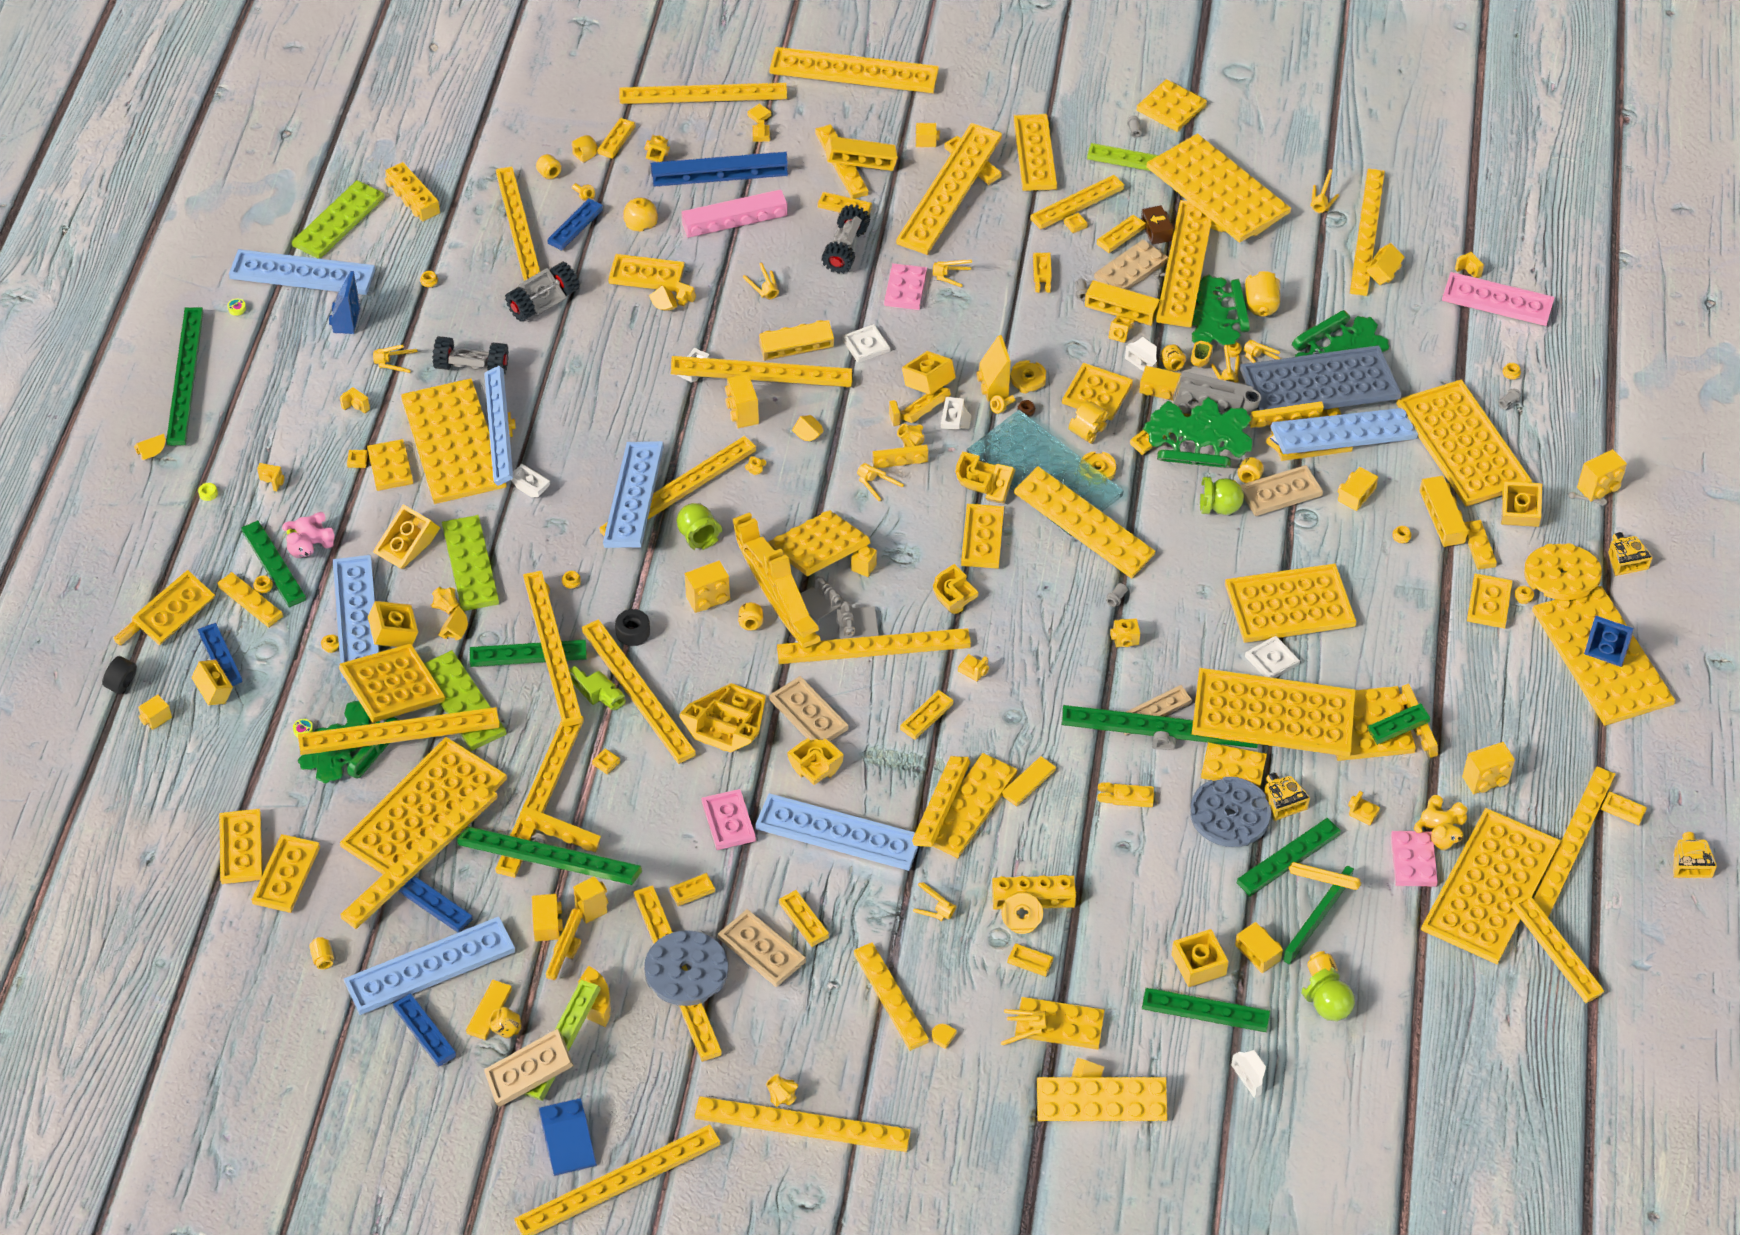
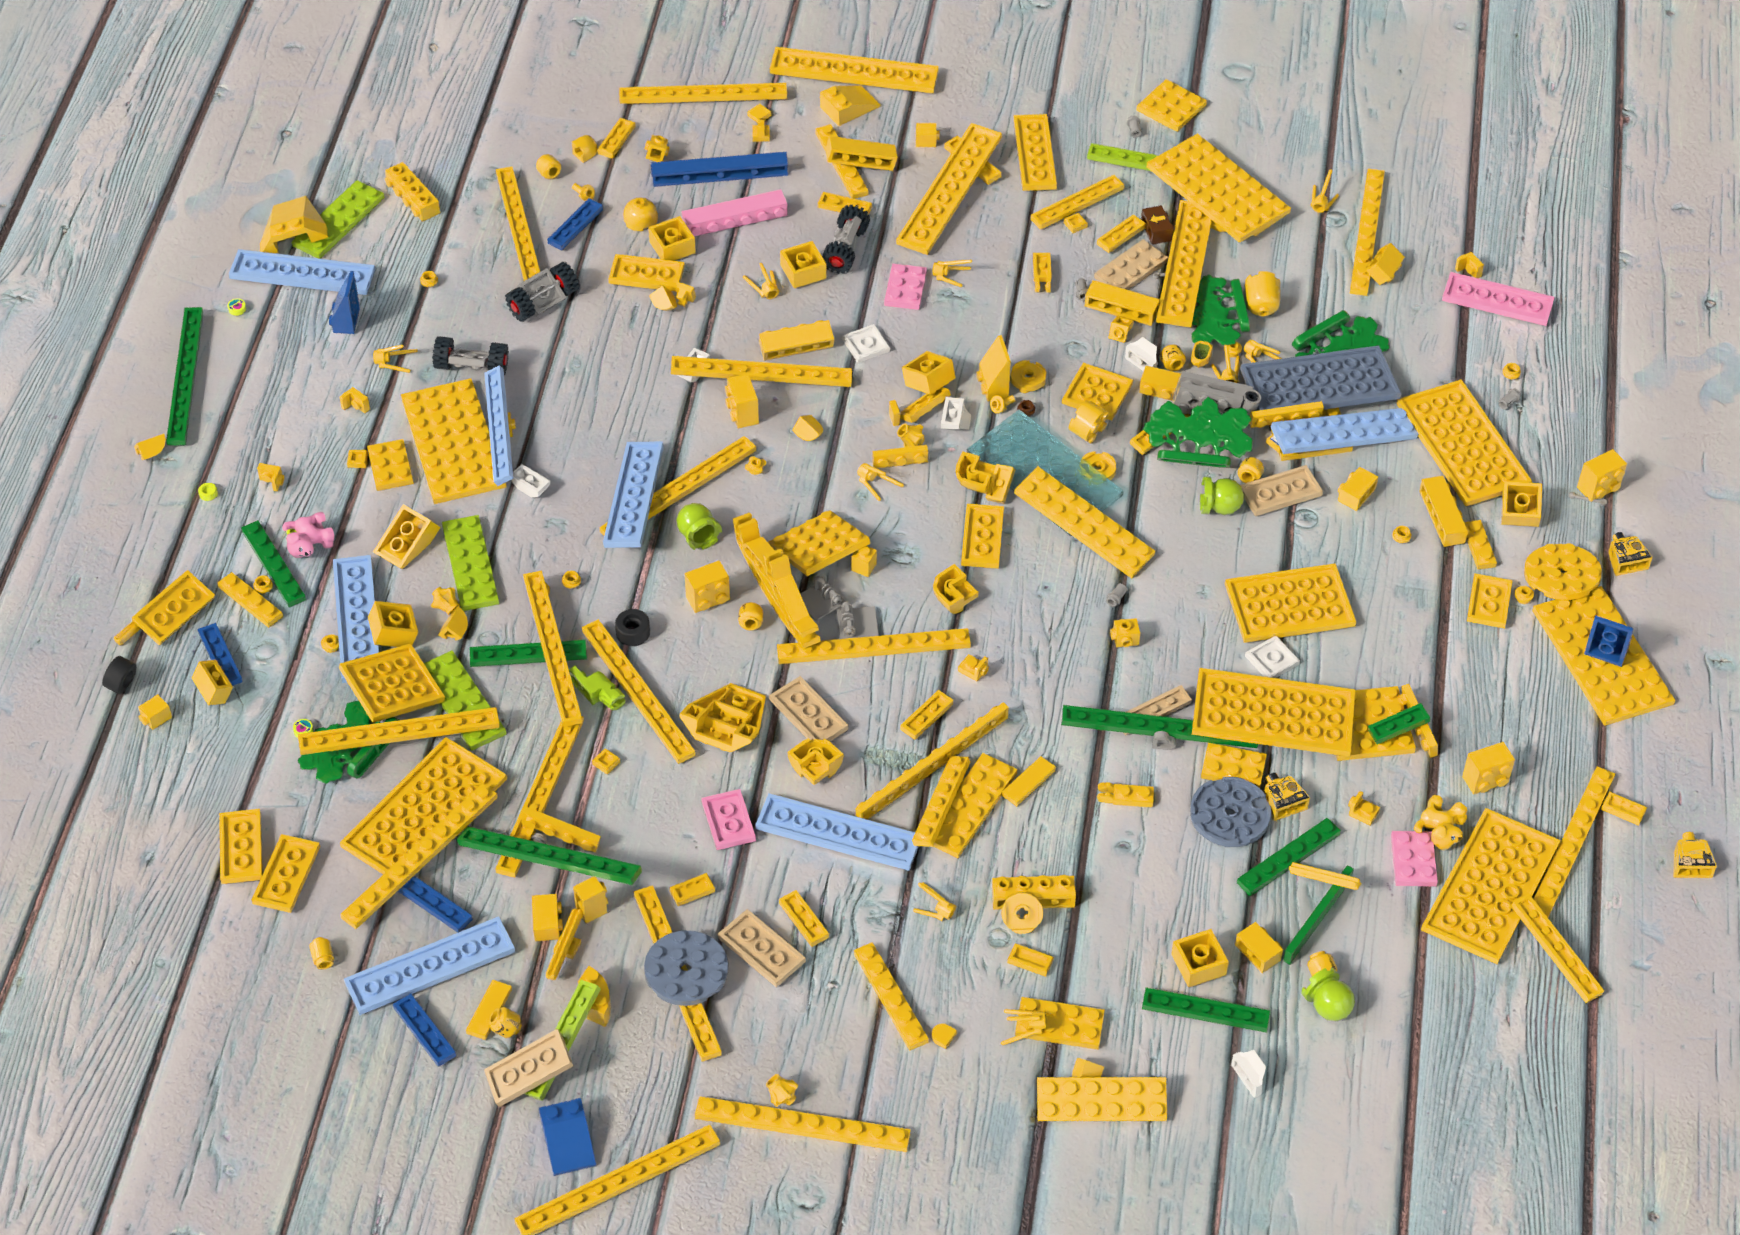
(290, 220): none -> yellow wedge
(672, 239): none -> yellow brick
(803, 264): none -> yellow brick
(847, 103): none -> yellow slope
(931, 763): none -> yellow plate

